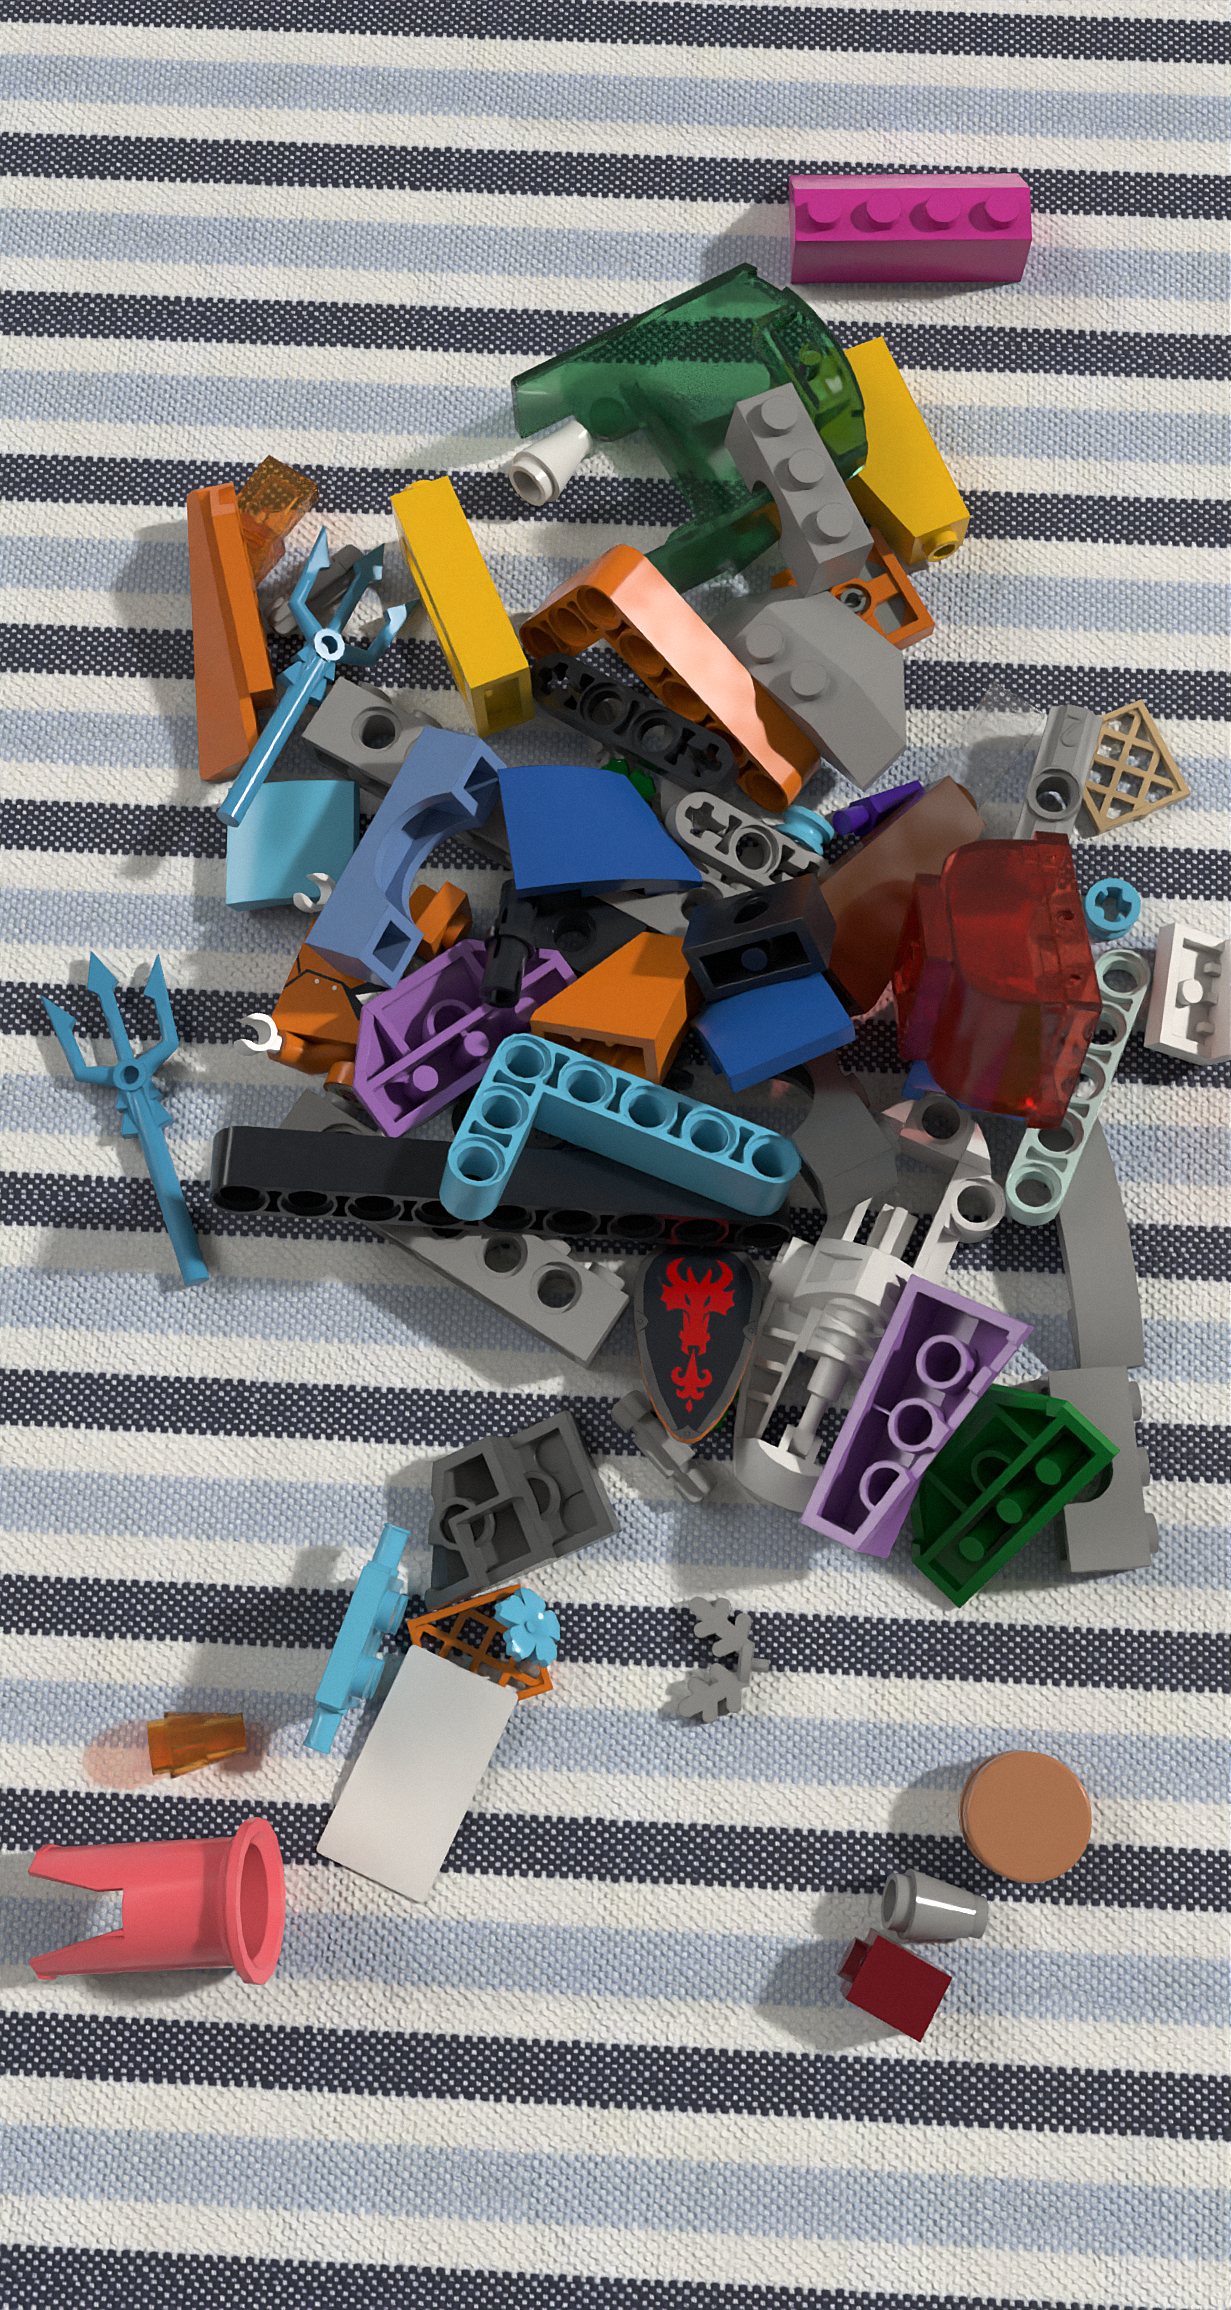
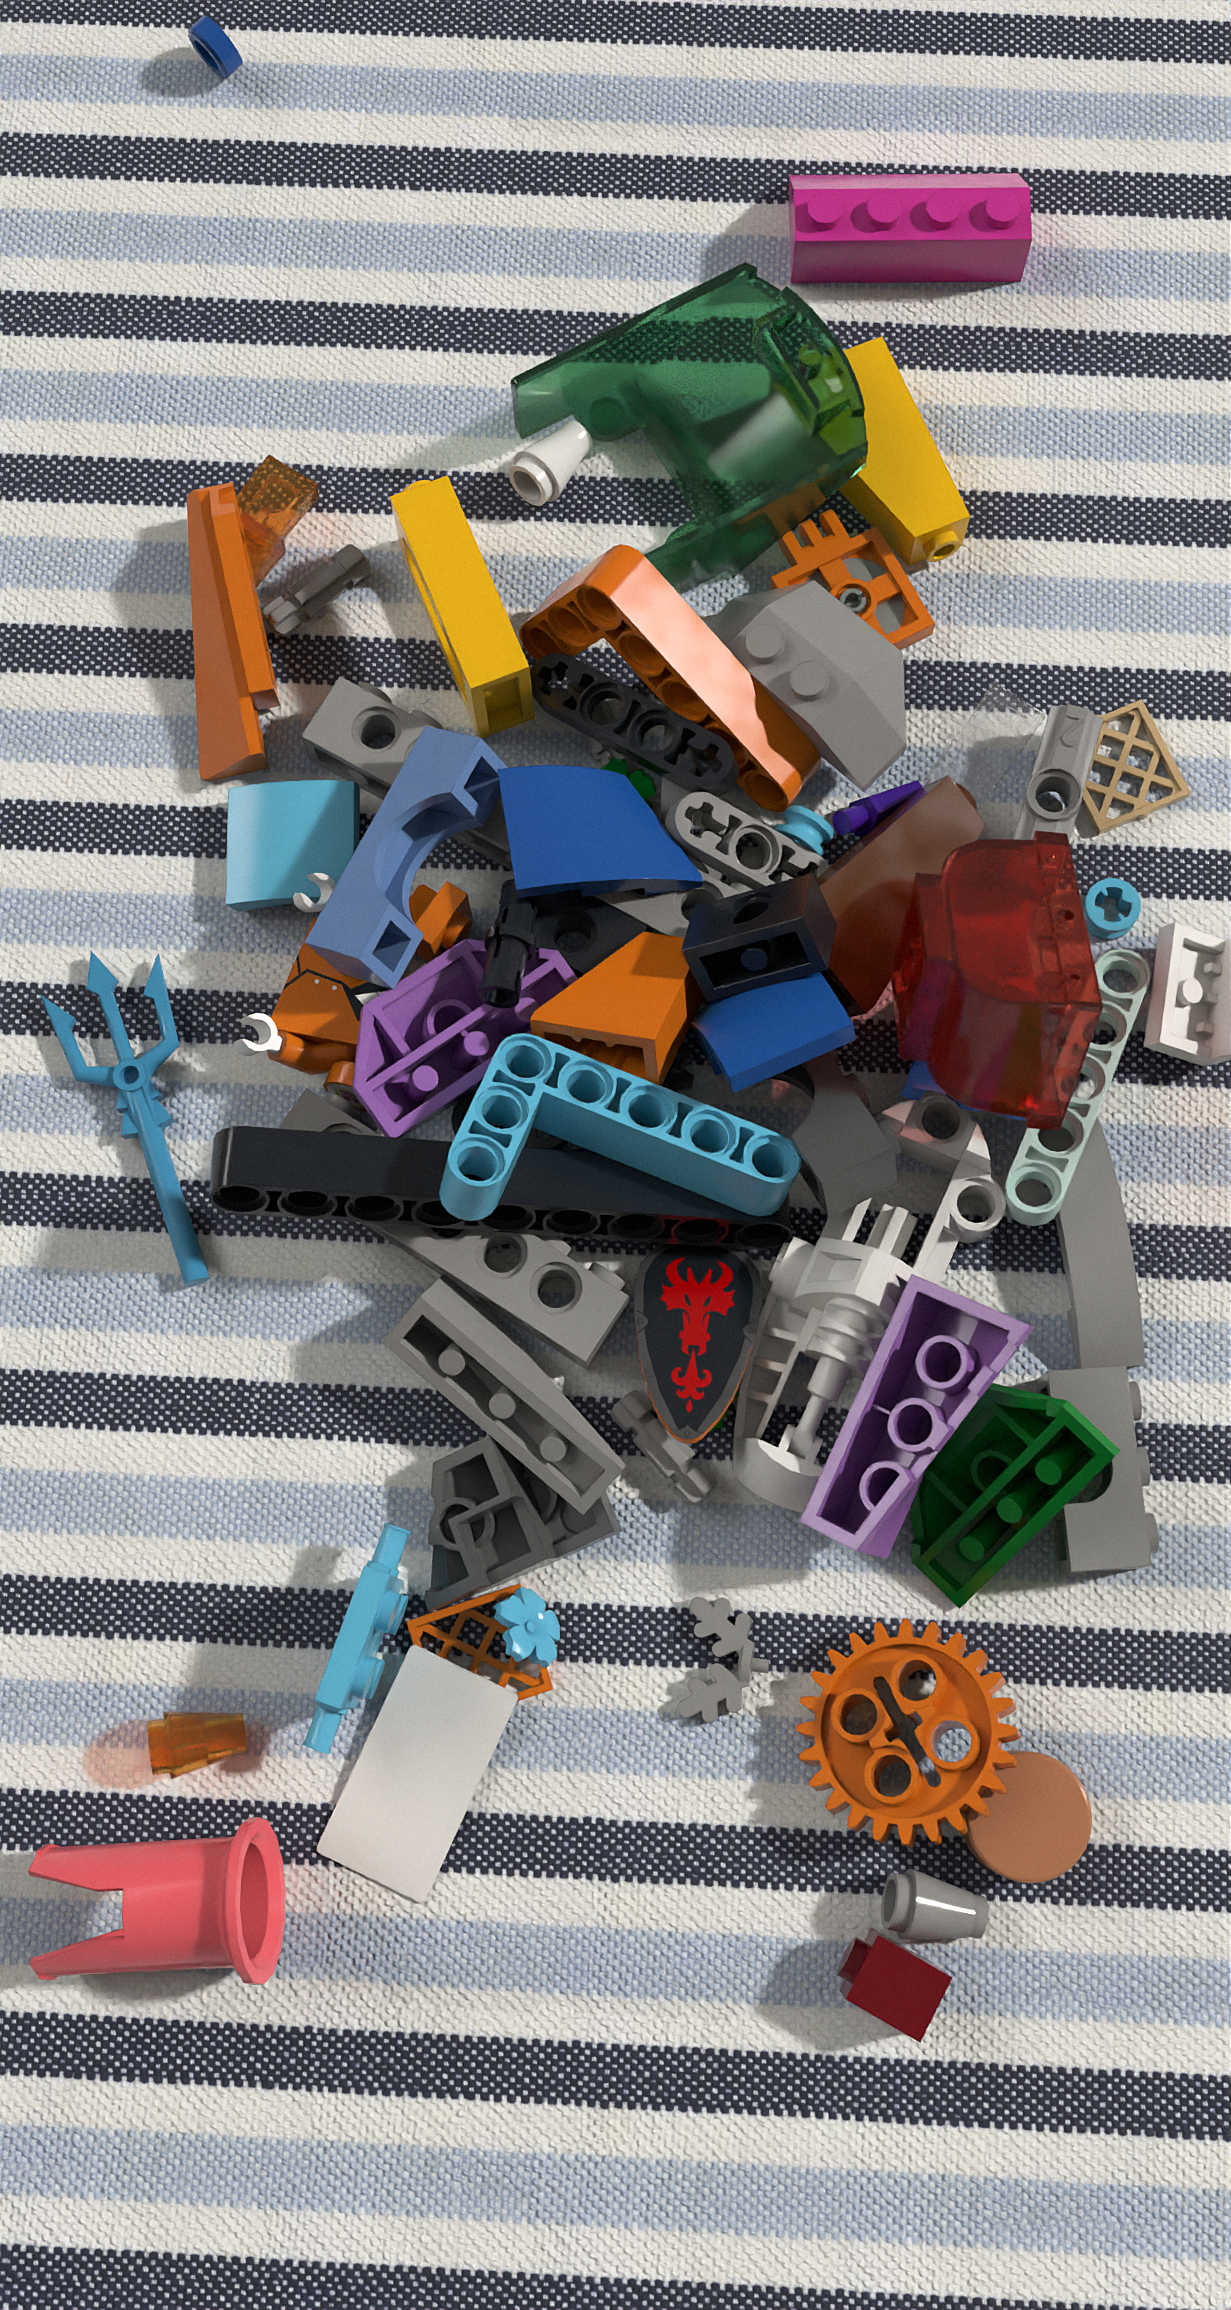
(214, 47): none -> blue tile
(312, 667): dark azure piece -> none
(504, 1391): none -> light grey slope
(781, 450): light grey arch -> none
(958, 1702): none -> orange gear

